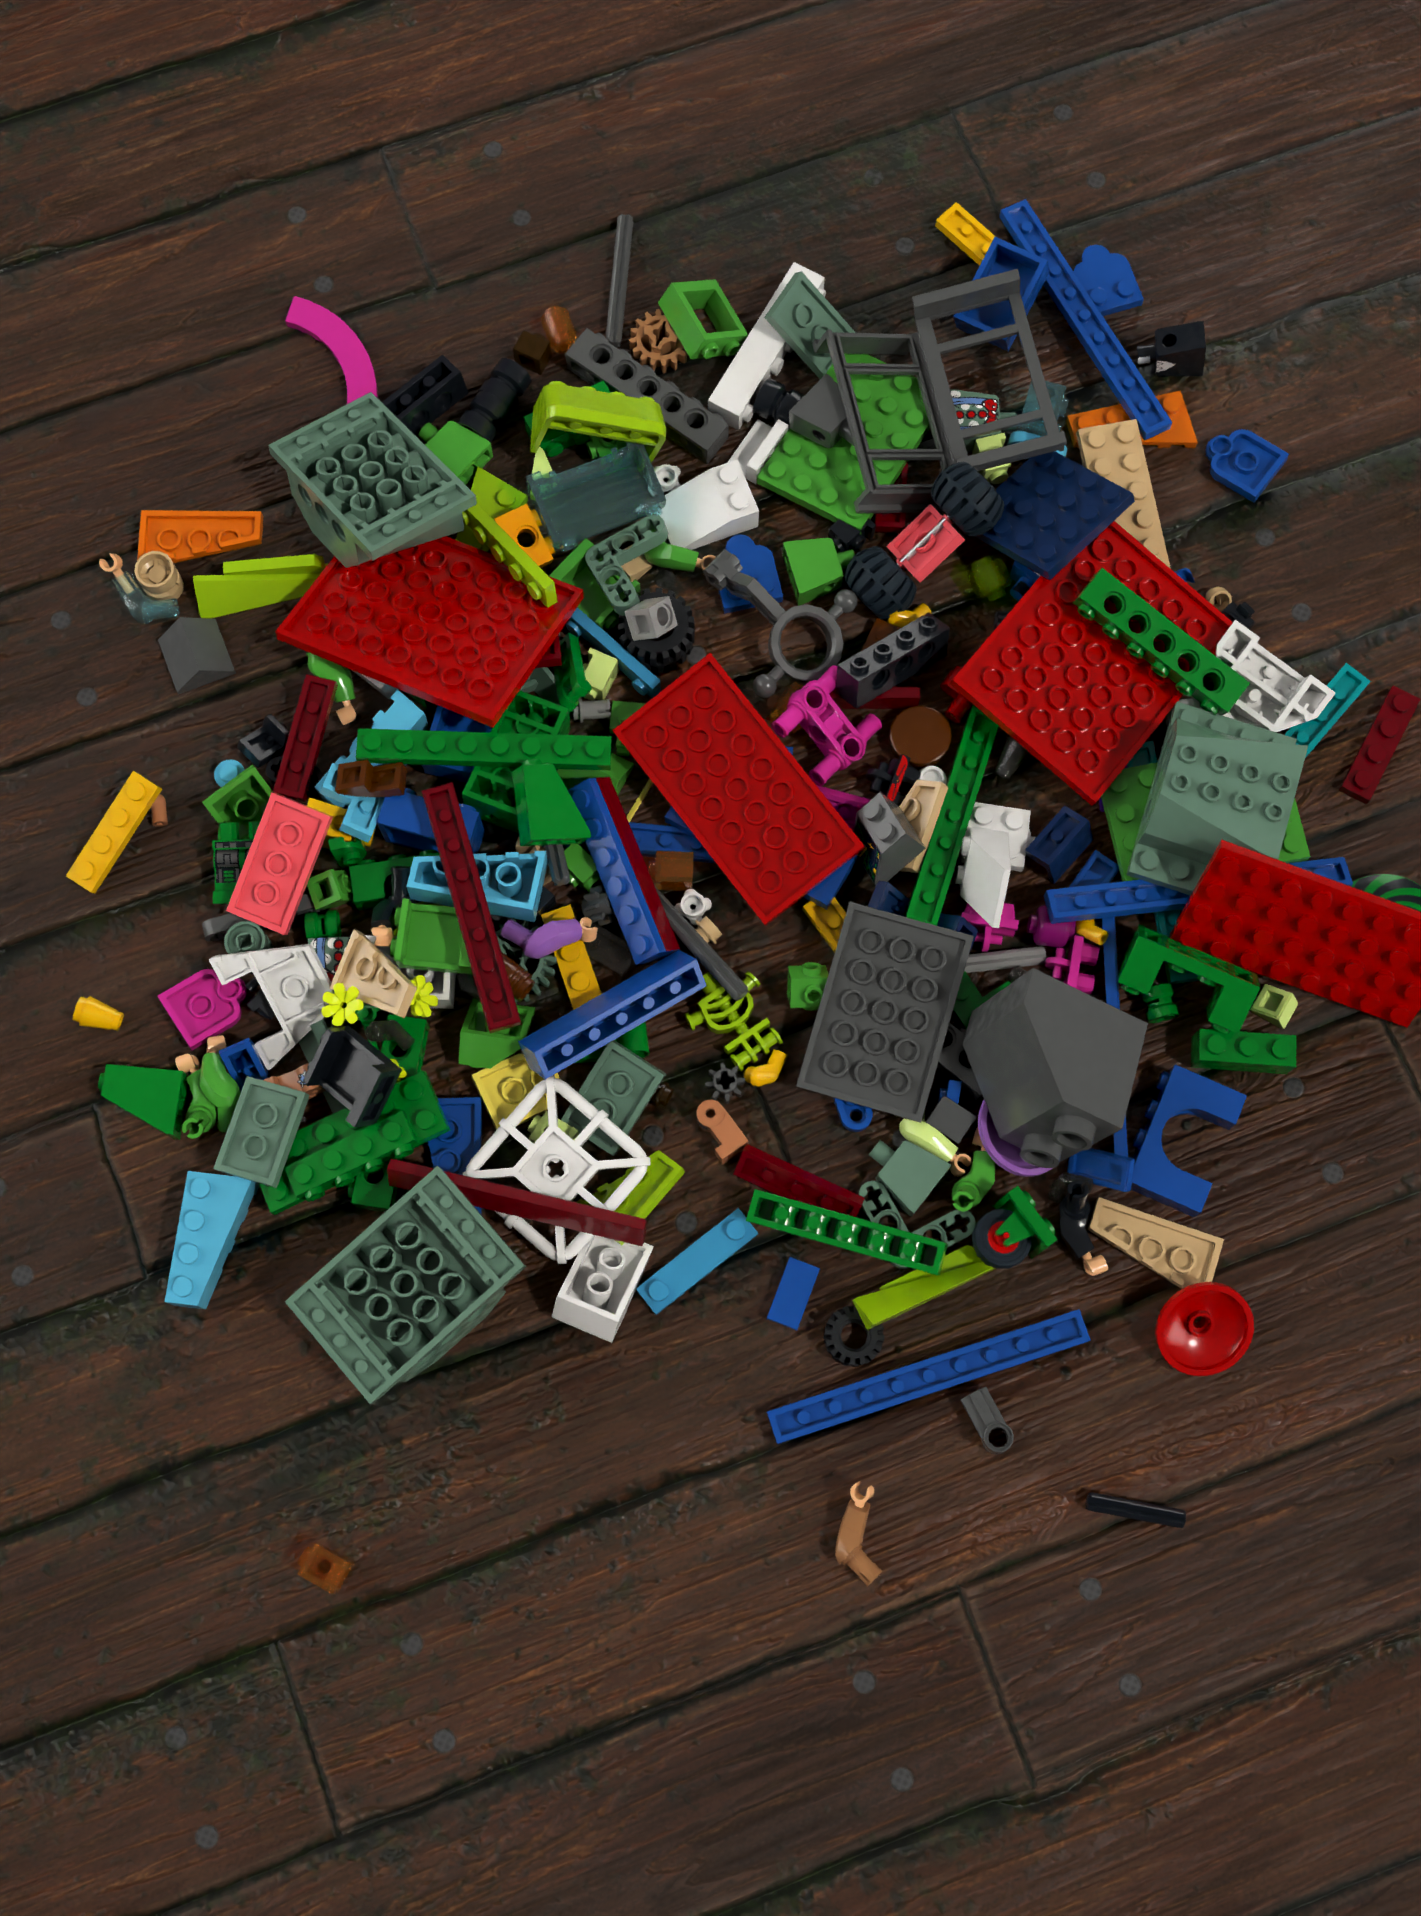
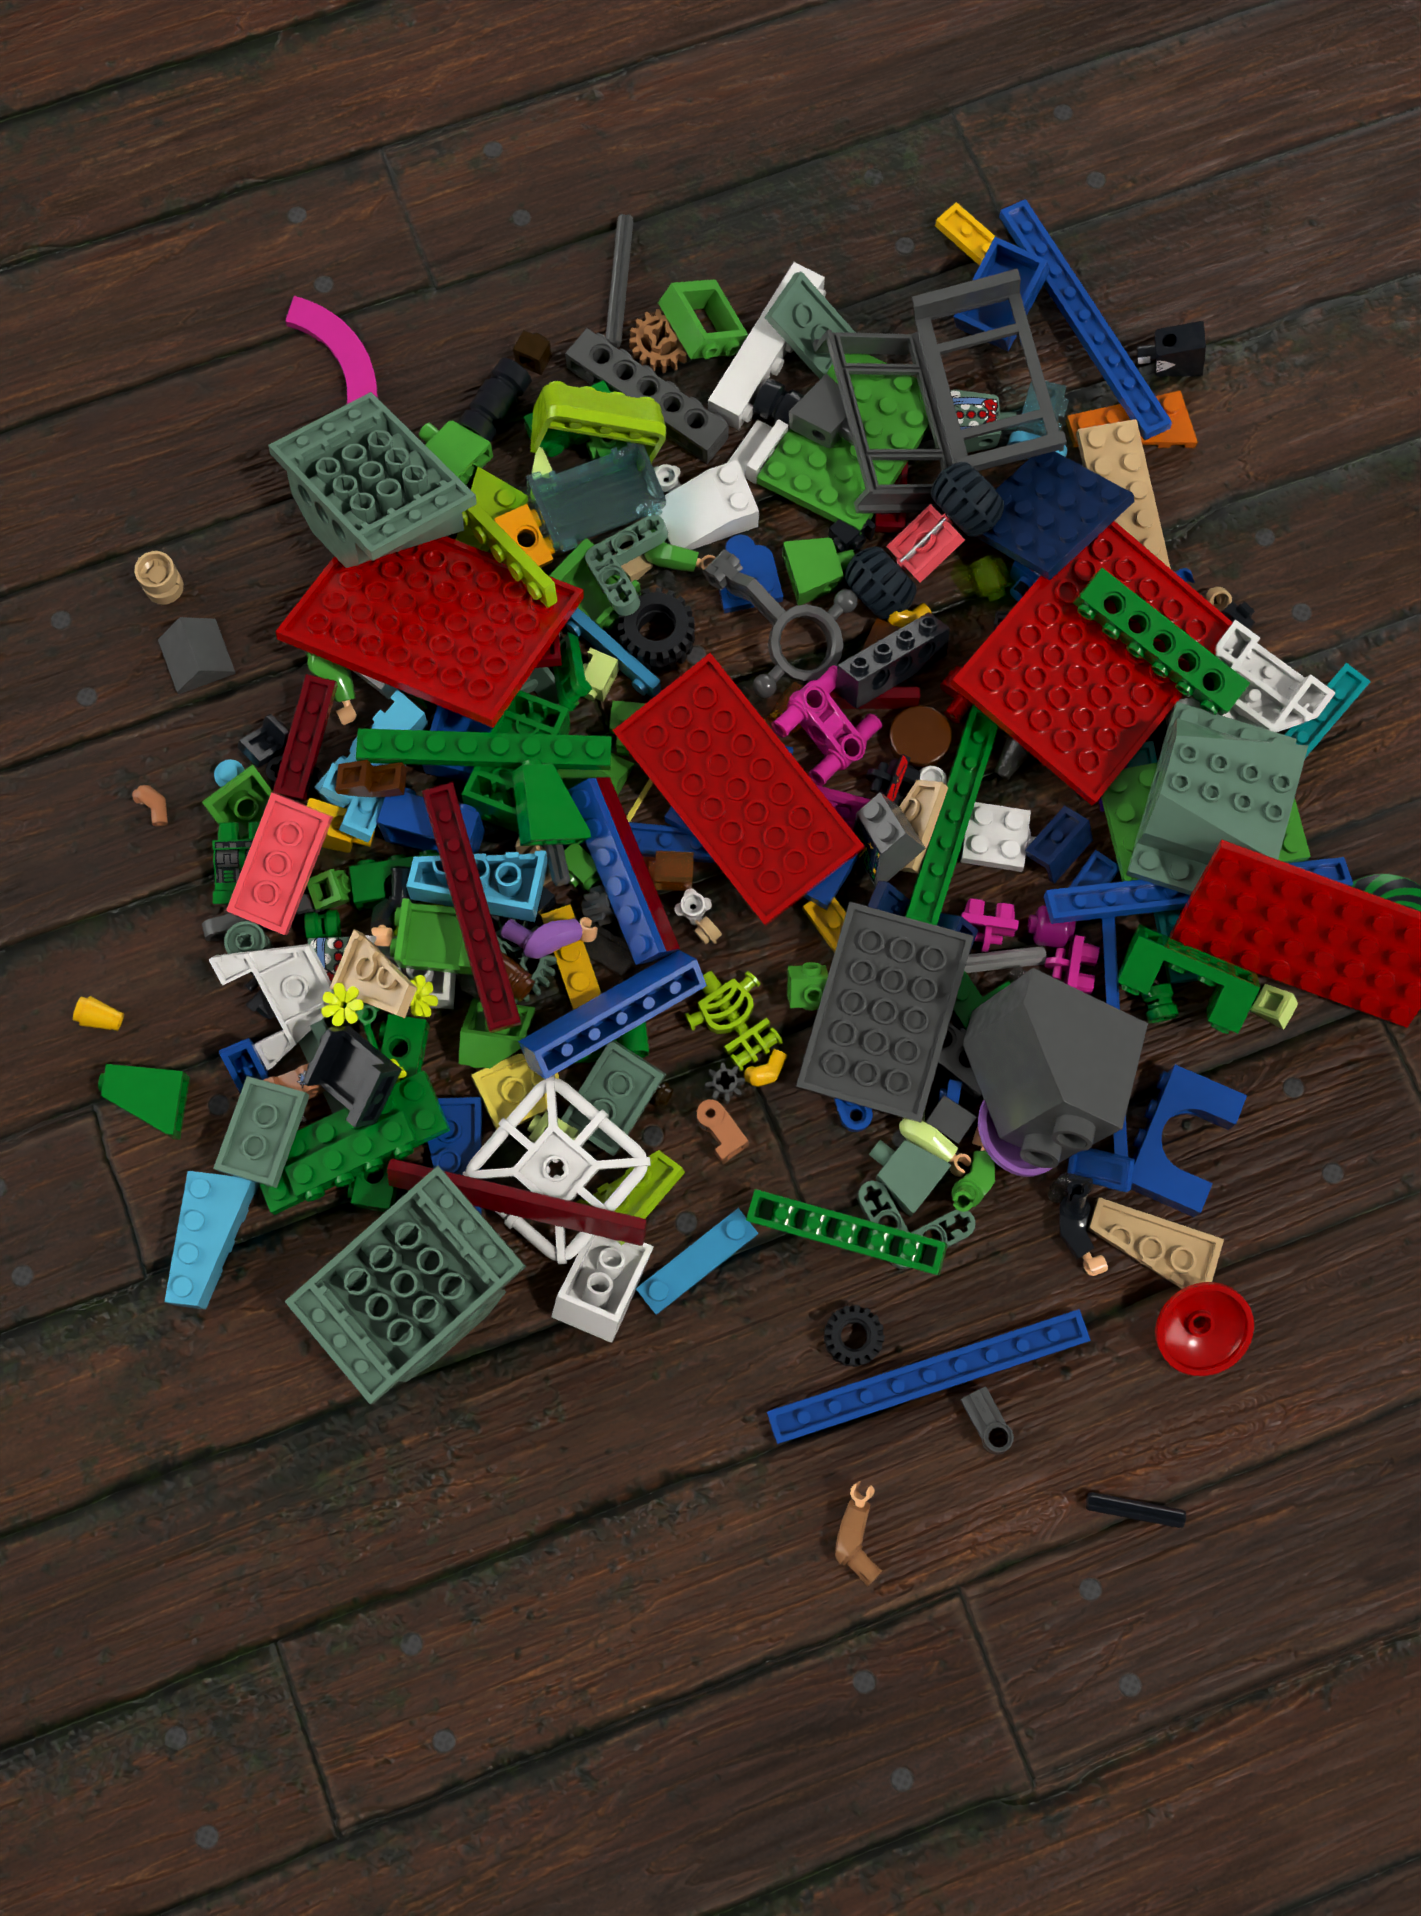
(114, 832): yellow plate -> none
(133, 597): clear light blue arm -> none
(198, 533): orange wing -> none
(201, 1112): bright green arm -> none
(203, 1006): dark pink plate -> none
(217, 1083): bright green arm -> none
(256, 583): lime wedge -> none
(310, 1570): clear orange brick -> none
(347, 852): green plate -> none
(389, 1030): clear smoke arm -> none
(427, 395): black brick -> none
(558, 328): clear orange brick -> none
(592, 710): light grey pin -> none
(651, 618): light grey brick -> none
(703, 951): dark grey axle -> none
(793, 1293): blue tile -> none
(795, 1182): dark red plate -> none
(919, 1287): lime wedge -> none
(985, 872): white slope -> none
(995, 474): yellowish green brick -> none
(1012, 1231): plate -> none
(1091, 932): yellow arm -> none
(1108, 280): blue plate -> none
(1243, 1051): green brick -> none
(1244, 462): blue plate -> none
(1379, 745): dark red plate -> none

